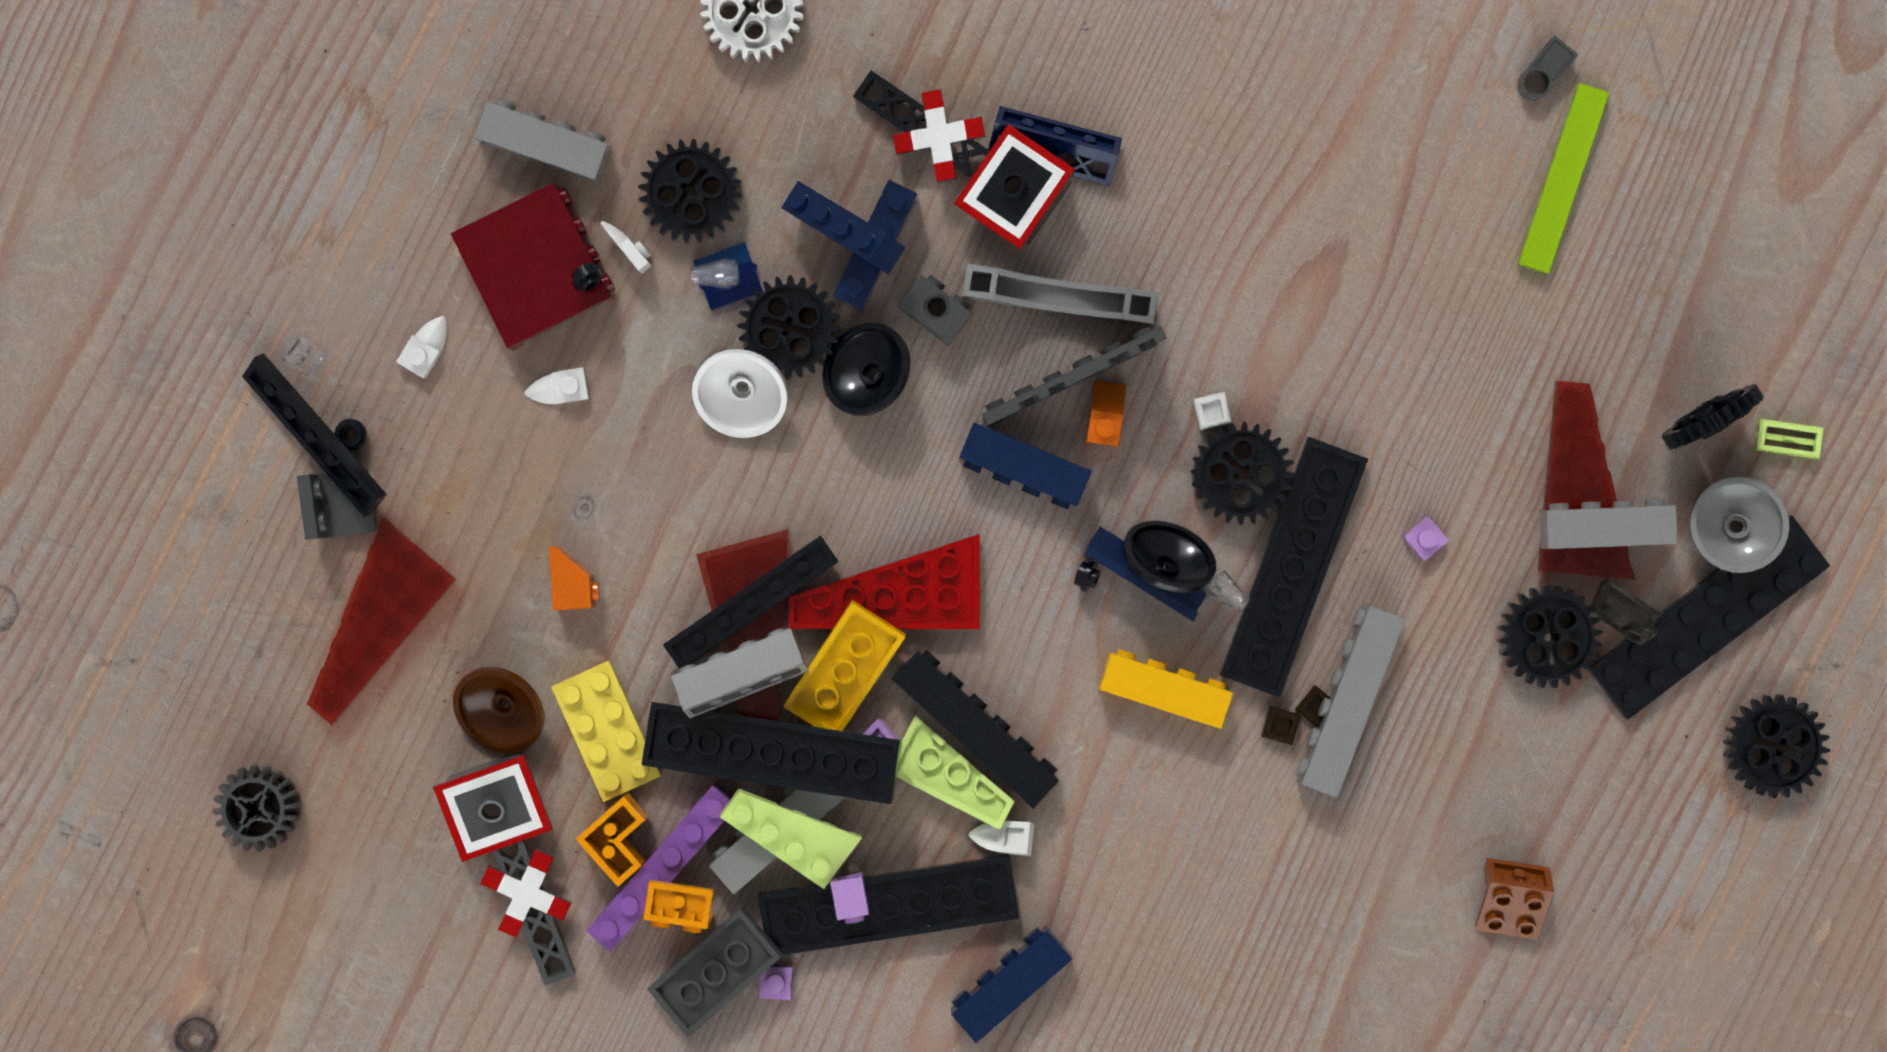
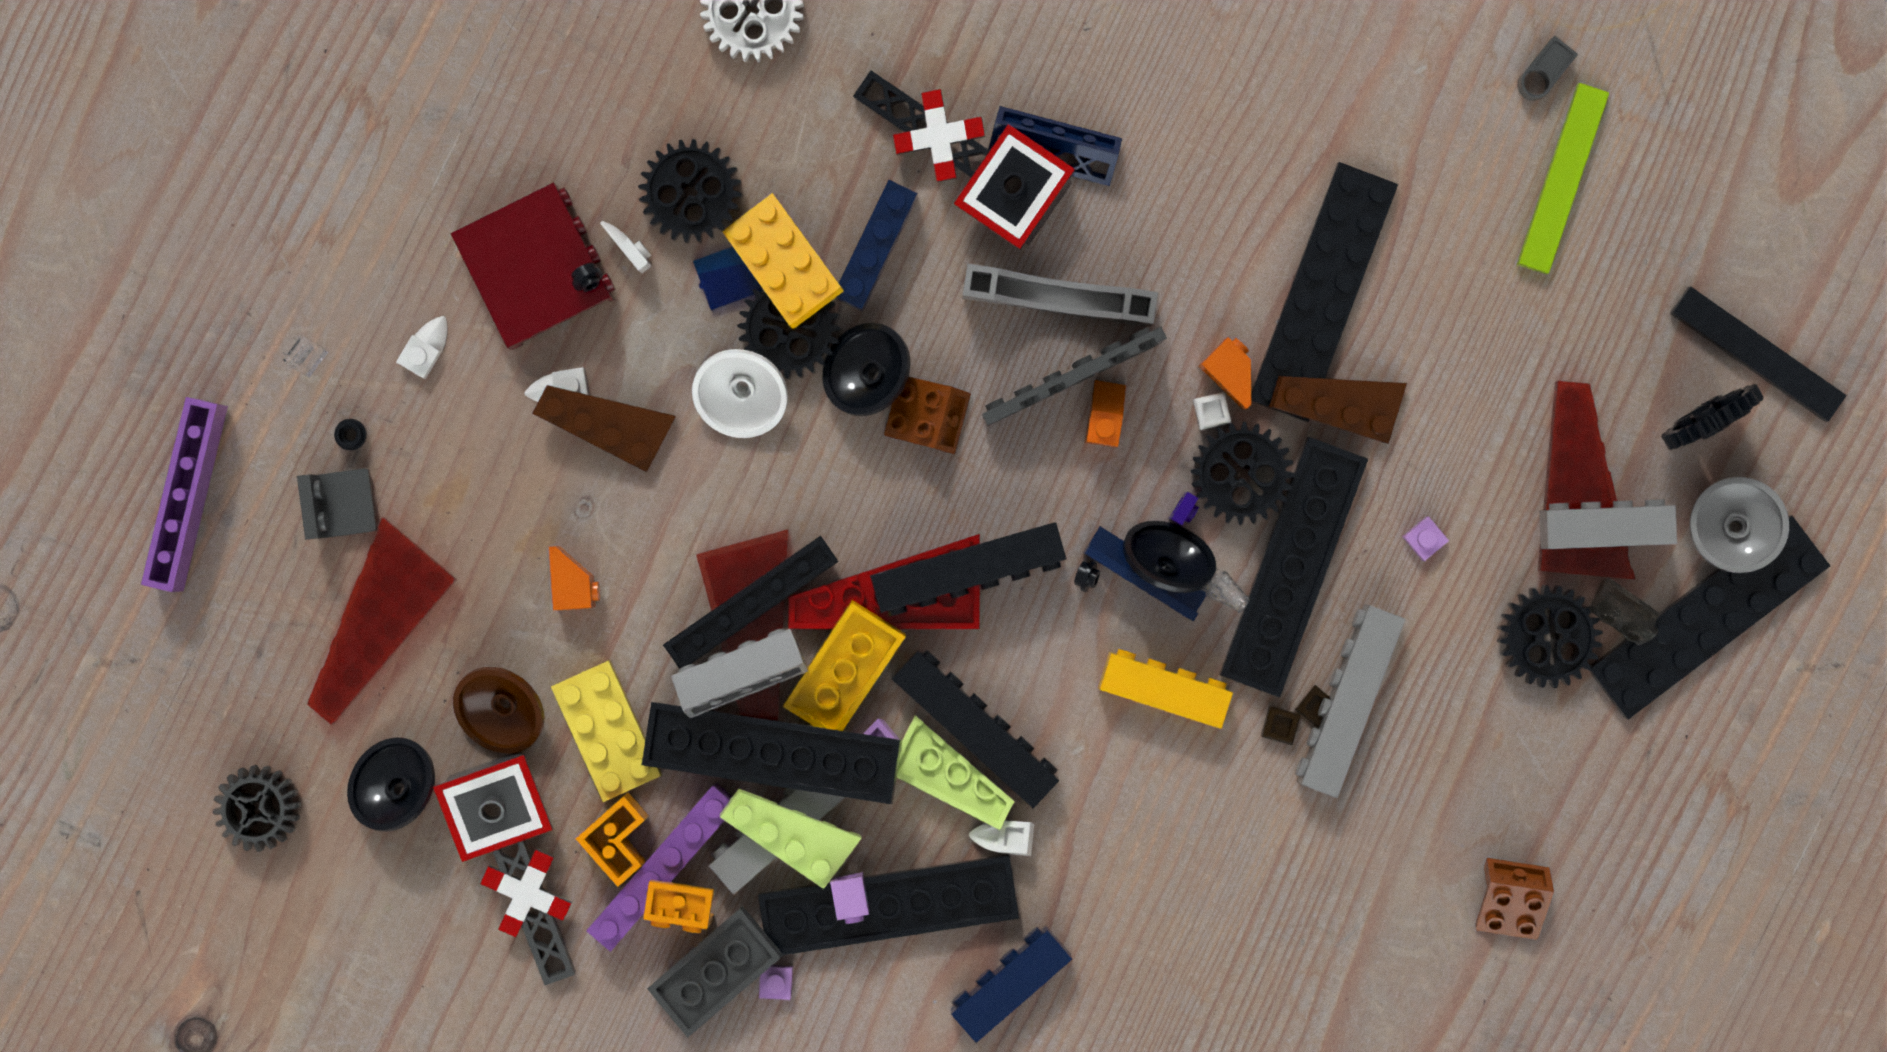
(184, 495): none -> medium lavender brick
(314, 435): black plate -> none
(381, 775): none -> black dish
(543, 142): light grey brick -> none
(612, 426): none -> reddish brown wing
(716, 274): clear cone -> none
(782, 261): none -> yellow plate
(843, 227): dark blue brick -> none
(916, 306): dark grey brick -> none
(928, 415): none -> dark orange bracket
(968, 567): none -> black brick
(1025, 465): dark blue brick -> none
(1185, 509): none -> dark purple plate
(1230, 370): none -> orange slope
(1326, 280): none -> black plate
(1349, 405): none -> reddish brown wing
(1758, 354): none -> black tile
(1761, 435): yellowish green tile -> none
(1767, 772): black gear -> none

